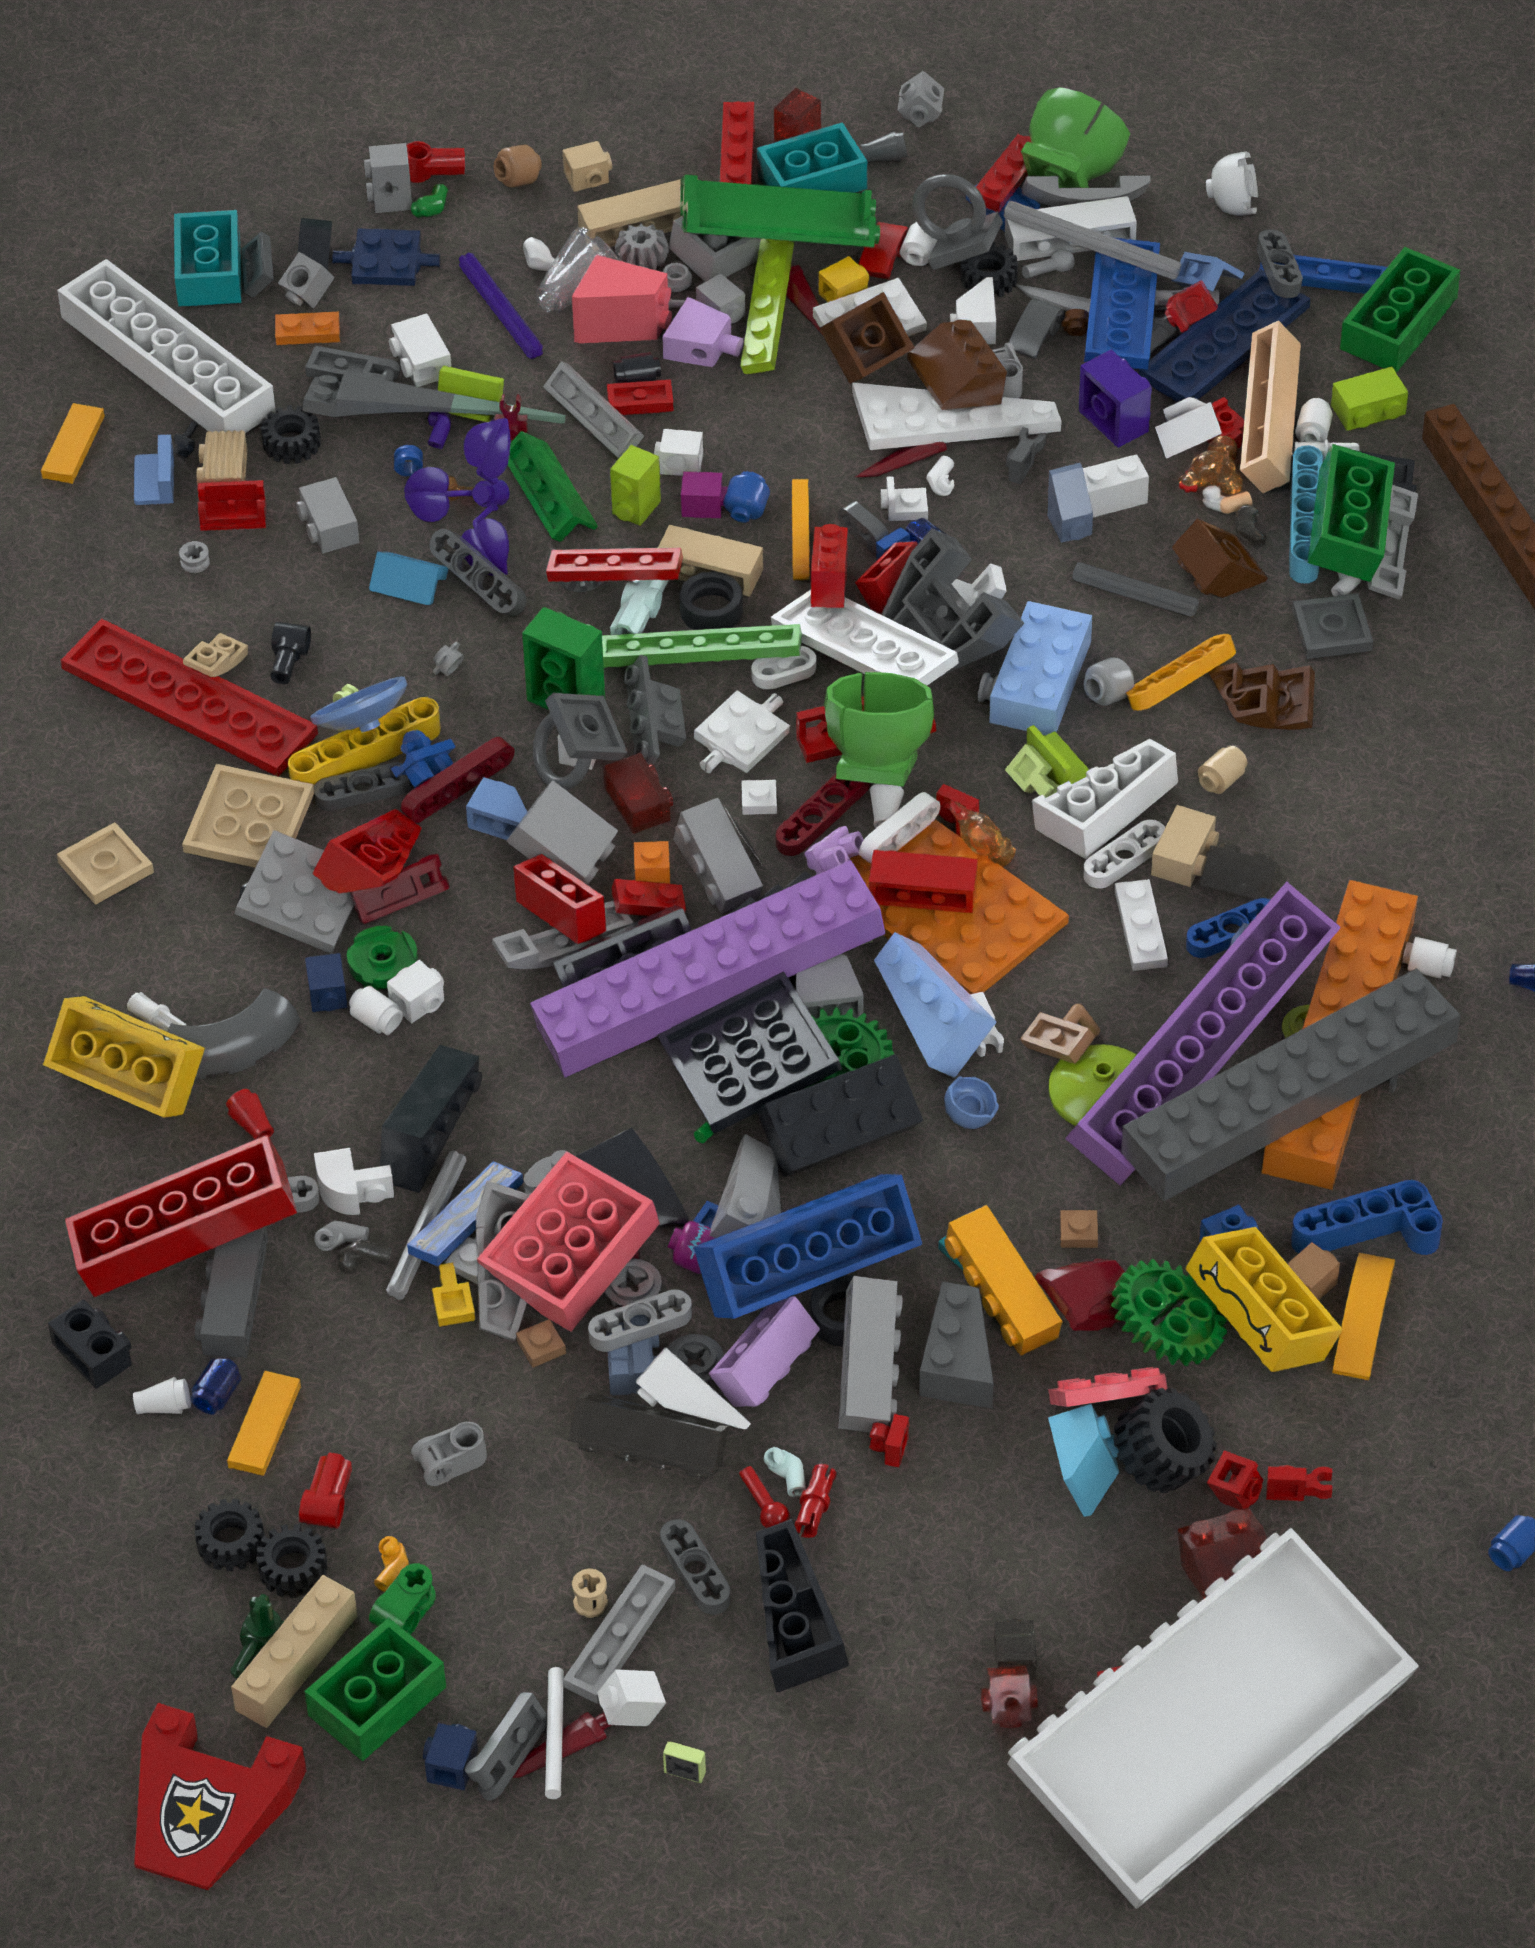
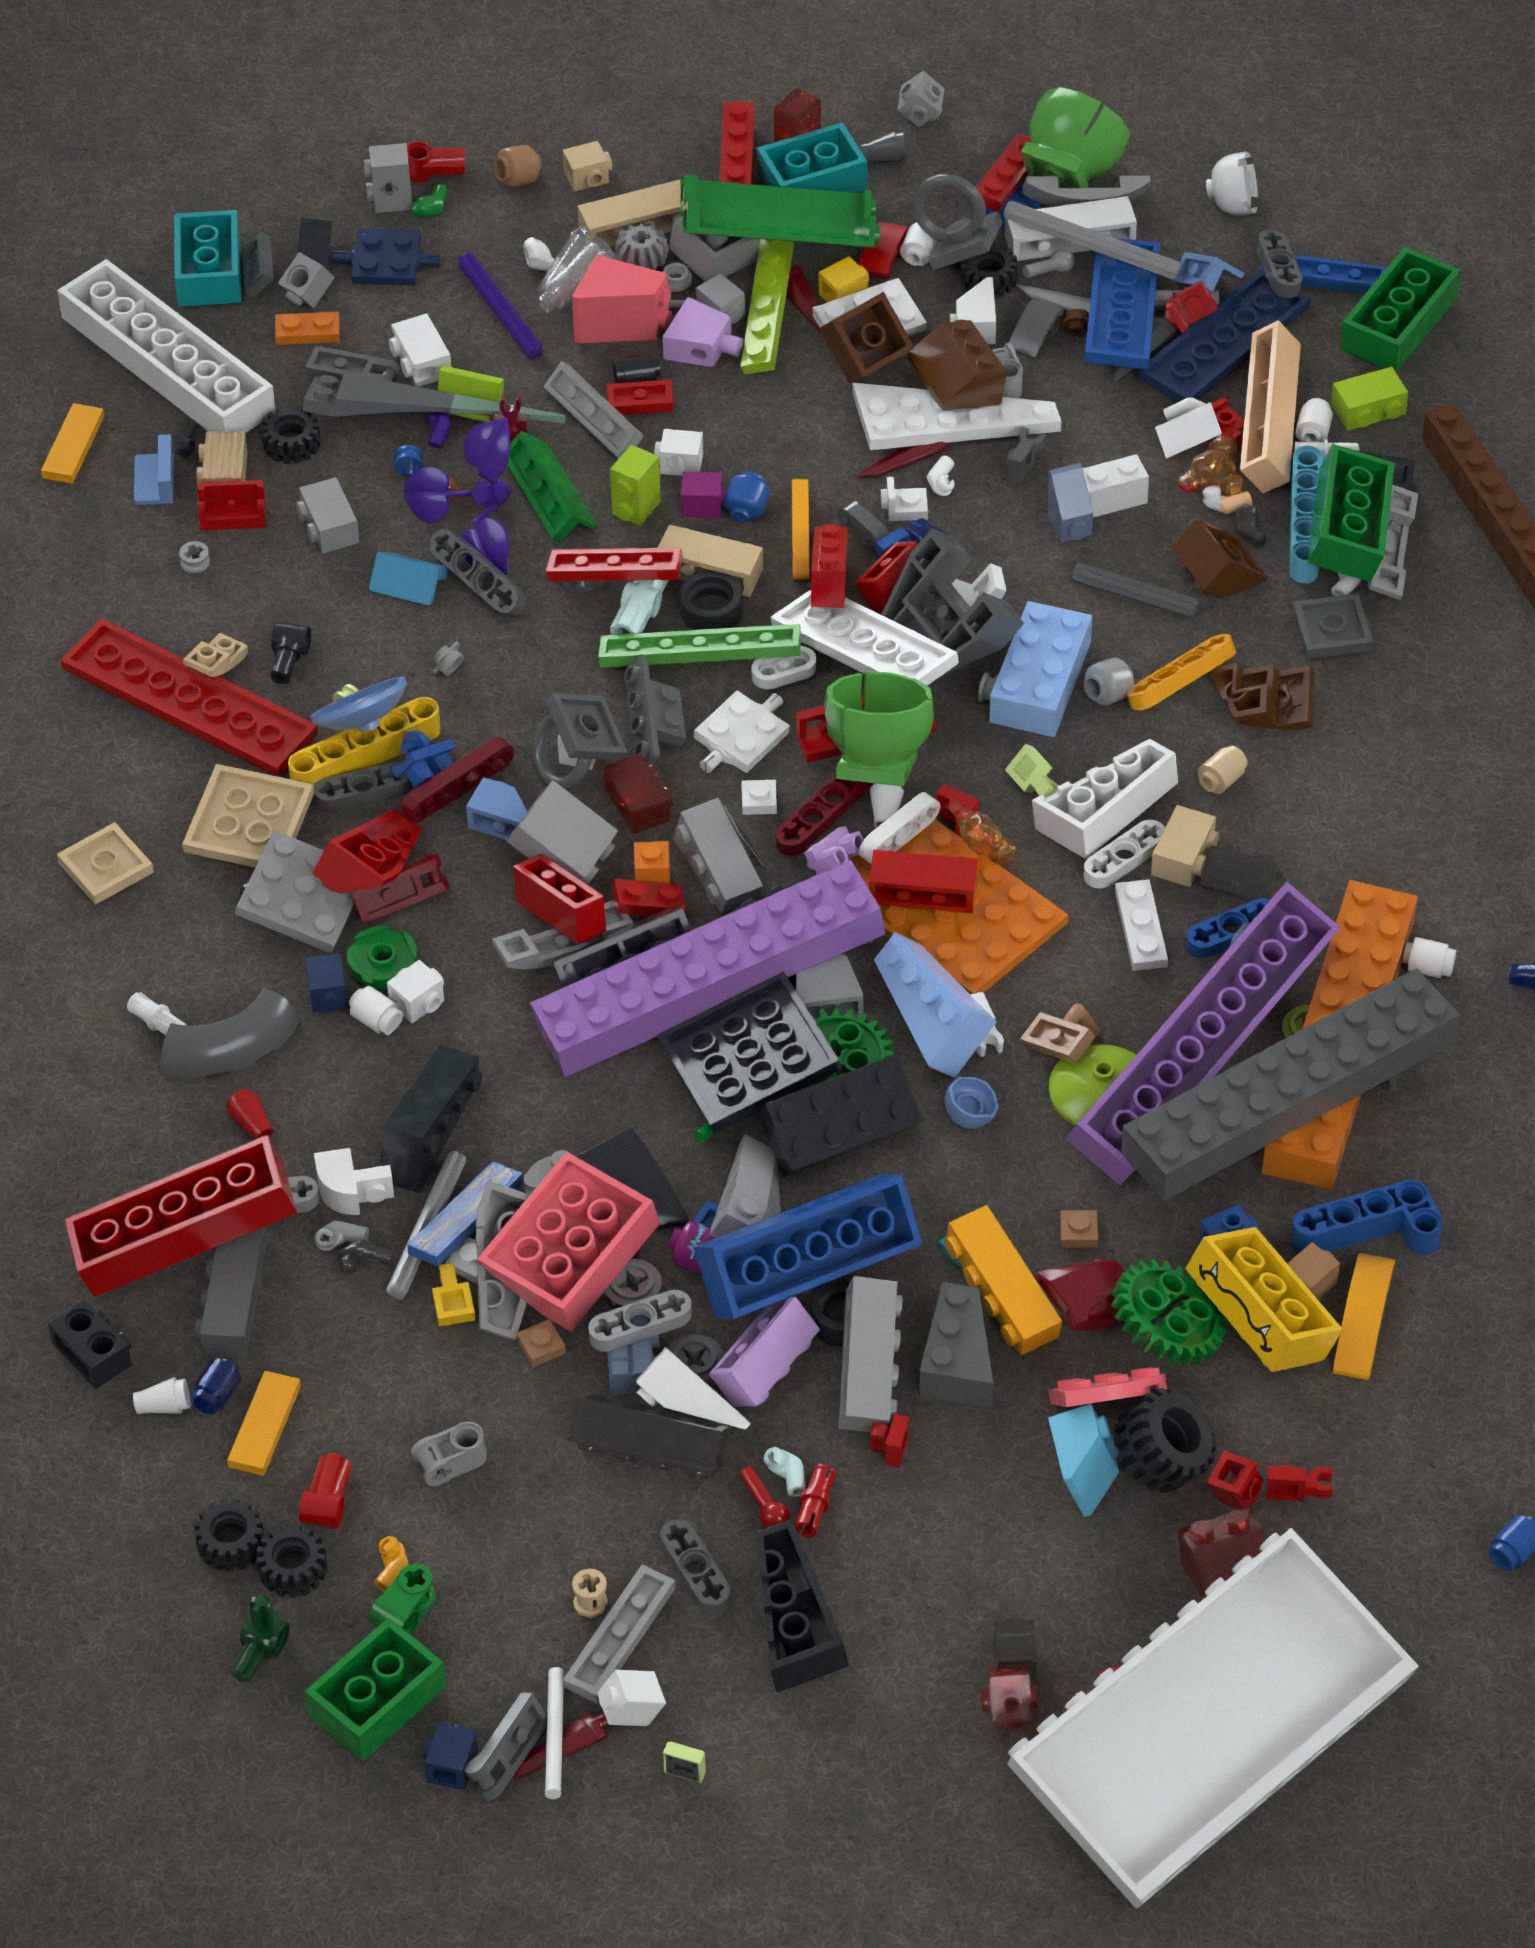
(123, 1056): yellow brick -> none
(201, 1809): red wedge -> none
(294, 1651): tan brick -> none
(561, 657): green brick -> none
(1064, 762): lime panel -> none
(1114, 398): dark purple brick -> none

